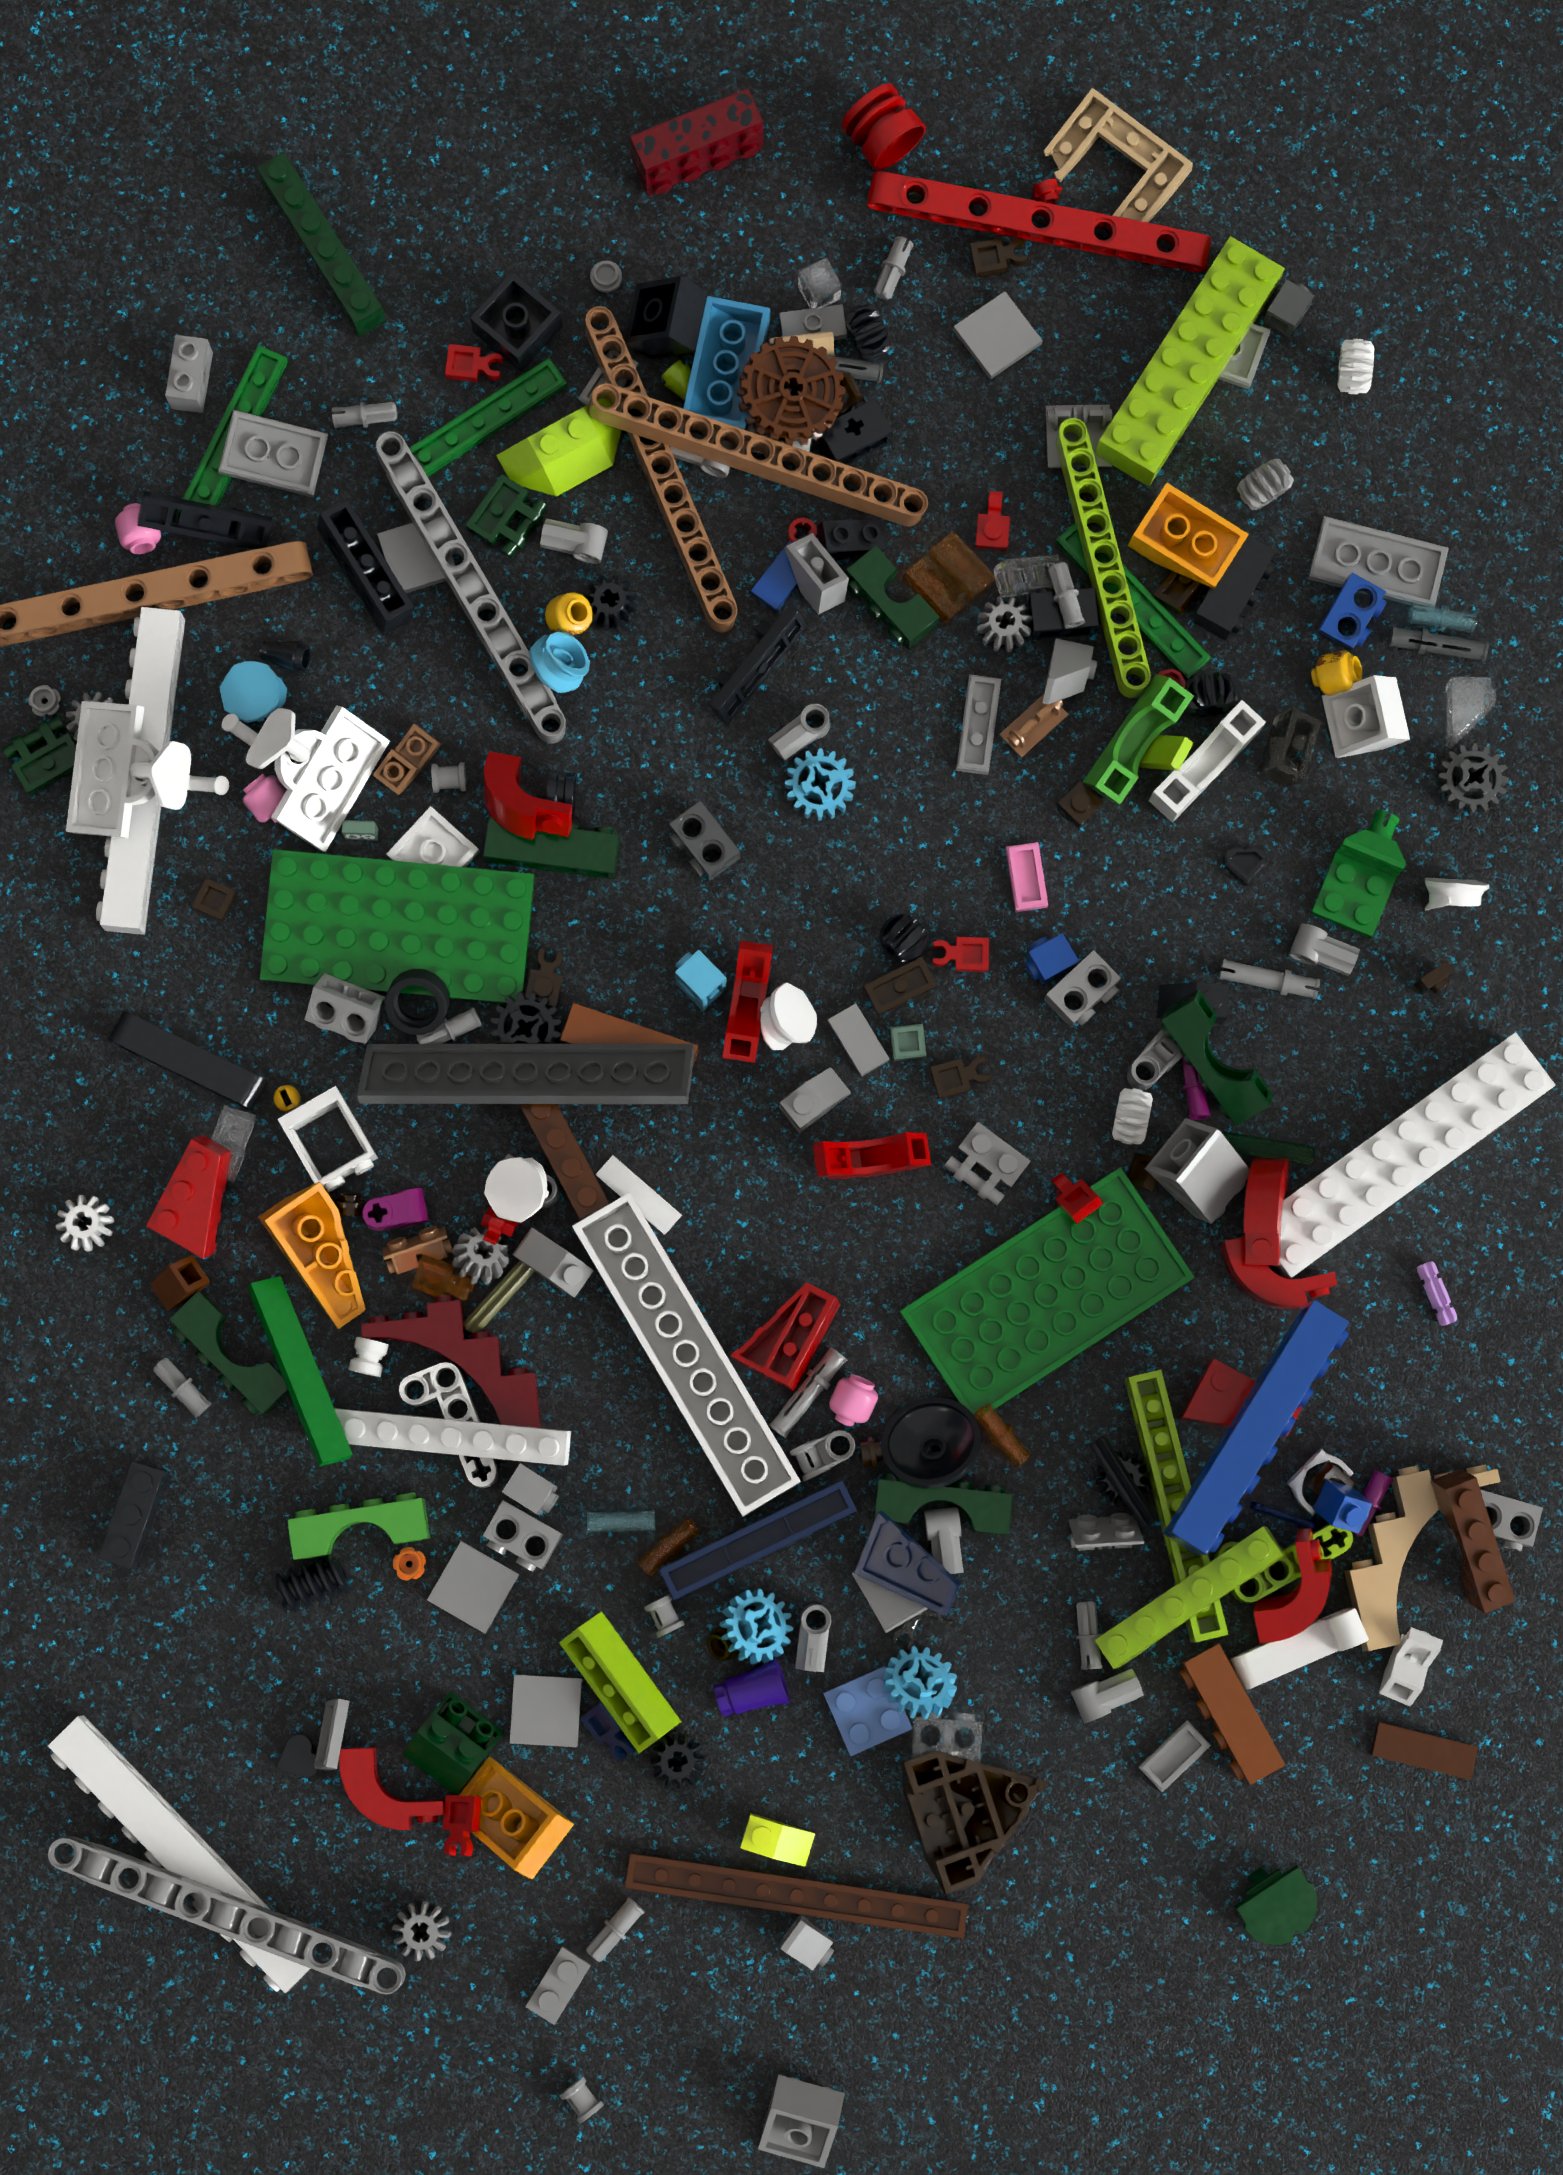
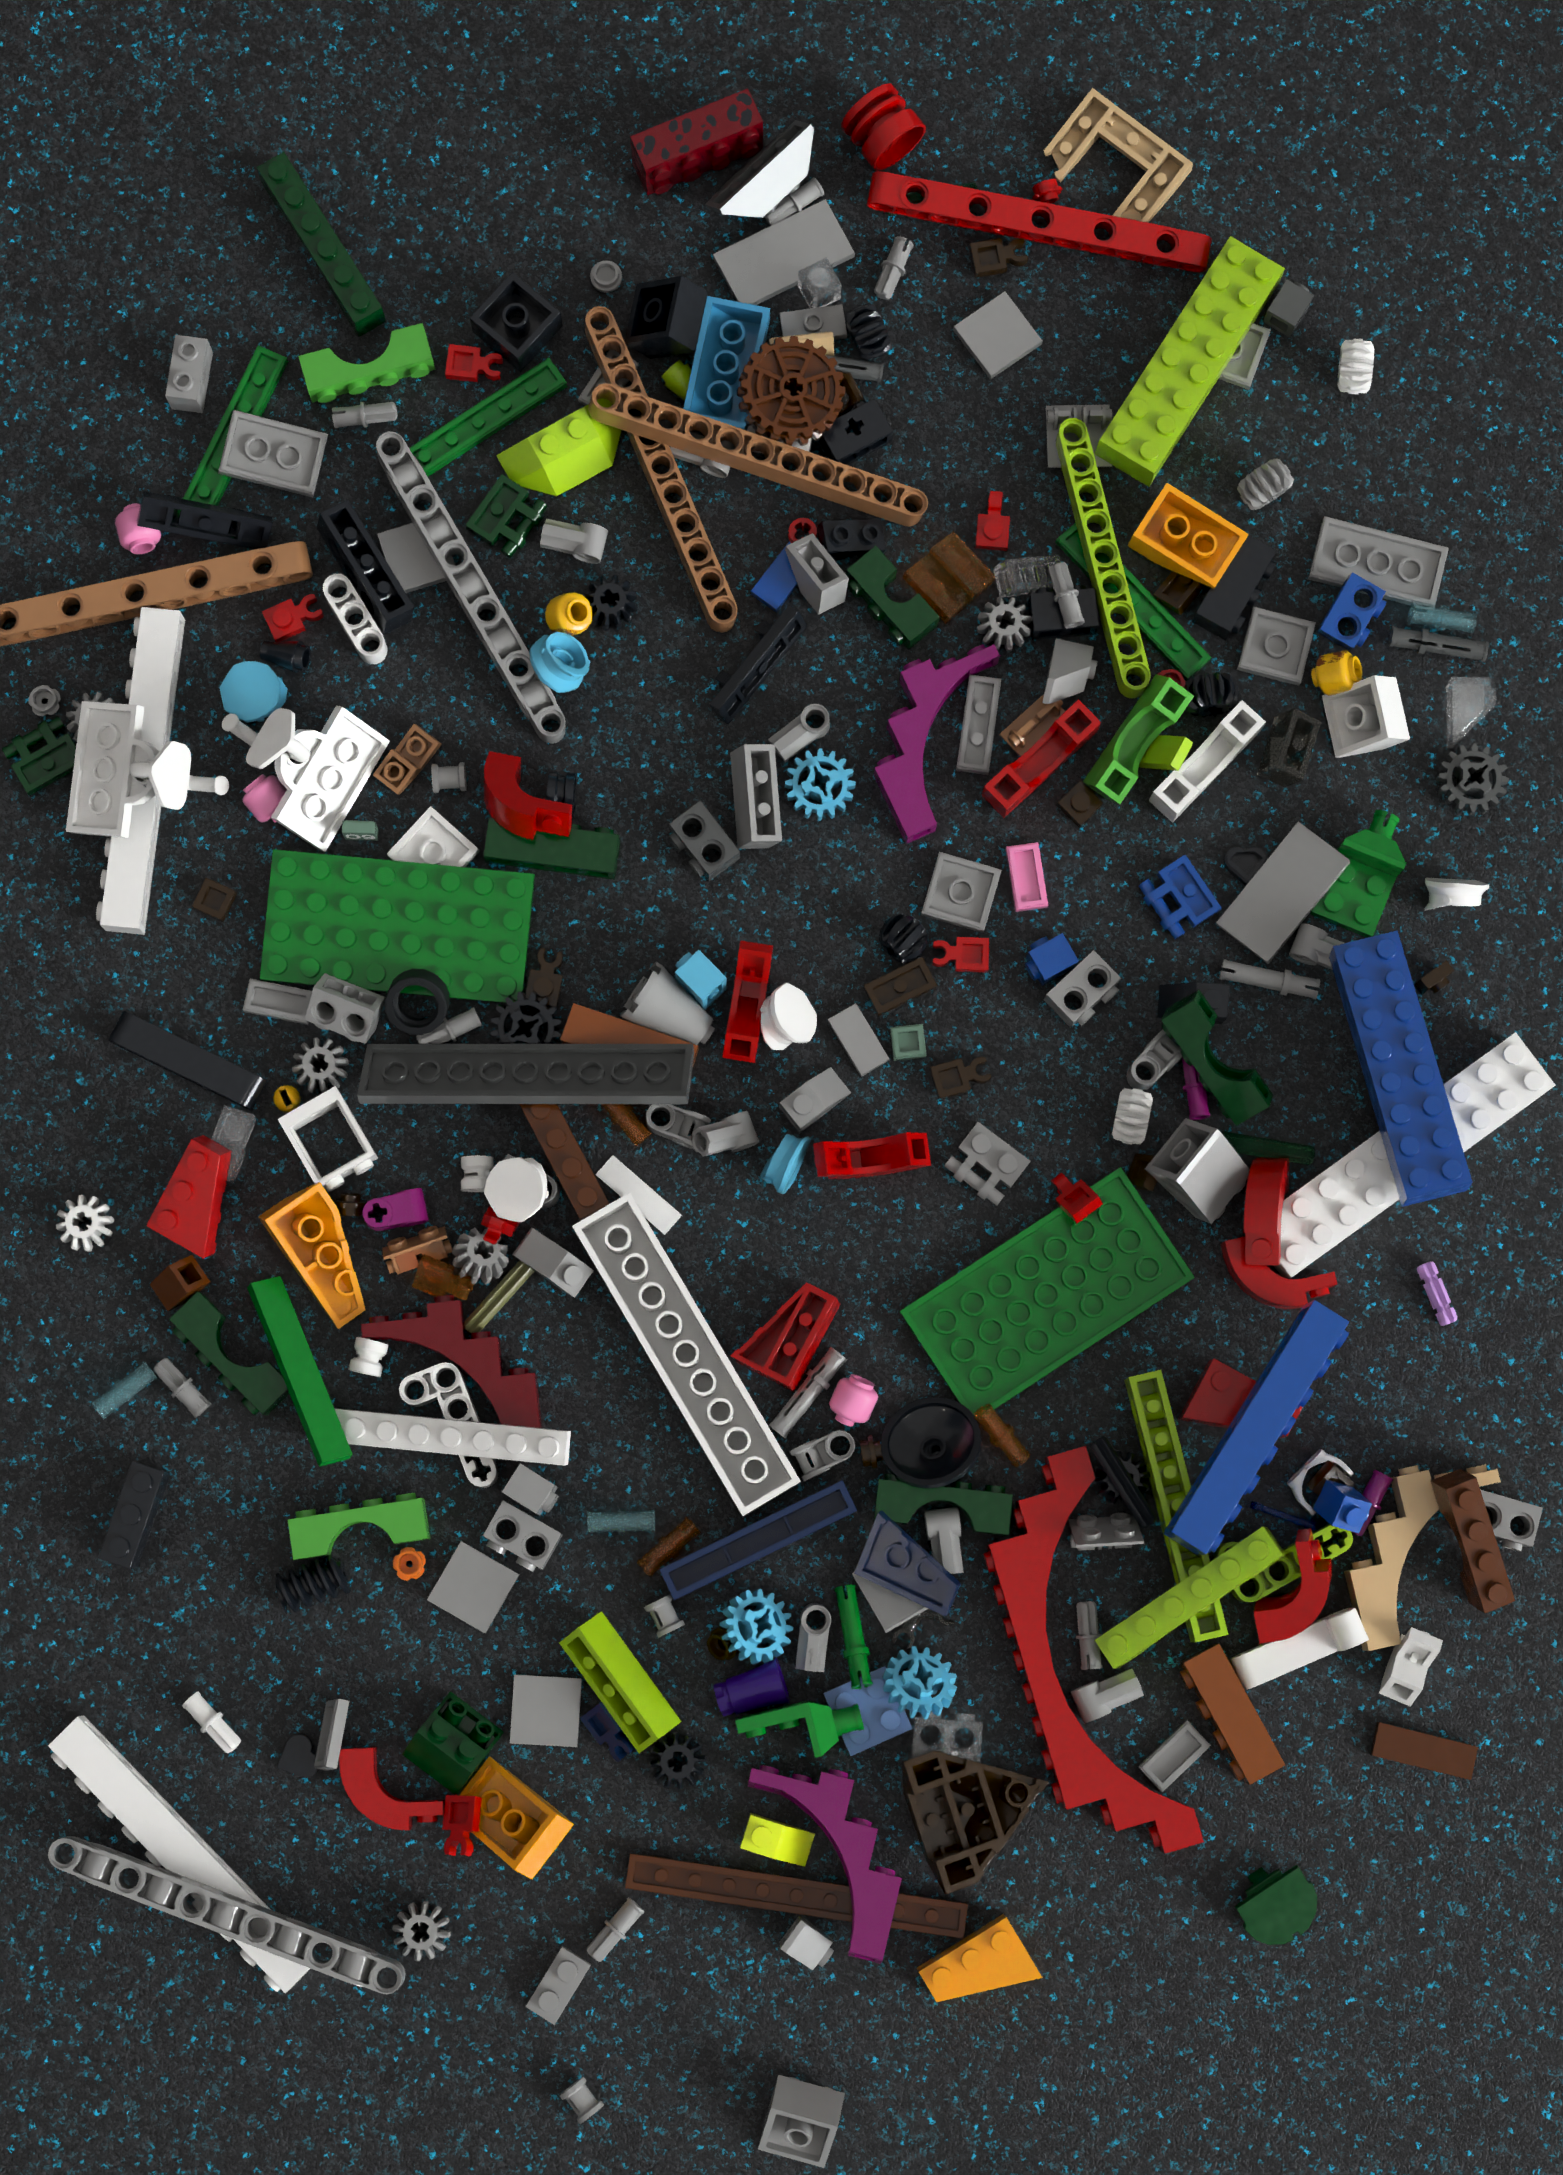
(124, 1390): none -> clear light blue pin
(212, 1722): none -> white axle
(277, 1001): none -> light grey tile
(286, 618): none -> red plate
(331, 1058): none -> light grey gear
(349, 605): none -> white beam
(404, 357): none -> bright green arch
(475, 1172): none -> white wheel
(623, 1116): none -> clear orange pin
(667, 1008): none -> light grey cone
(679, 1123): none -> light grey piece
(732, 1133): none -> light grey piece
(756, 796): none -> light grey brick
(768, 175): none -> wedge
(772, 257): none -> light grey tile
(785, 1162): none -> medium azure hat
(796, 201): none -> light grey axle
(822, 1722): none -> green plate
(853, 1636): none -> green pin
(871, 1891): none -> magenta arch
(902, 777): none -> magenta arch
(961, 892): none -> light grey tile
(979, 1963): none -> light orange wedge
(1052, 750): none -> red arch
(1078, 1765): none -> red arch
(1188, 892): none -> blue plate
(1276, 646): none -> light grey tile
(1283, 892): none -> light grey tile
(1400, 1068): none -> blue brick

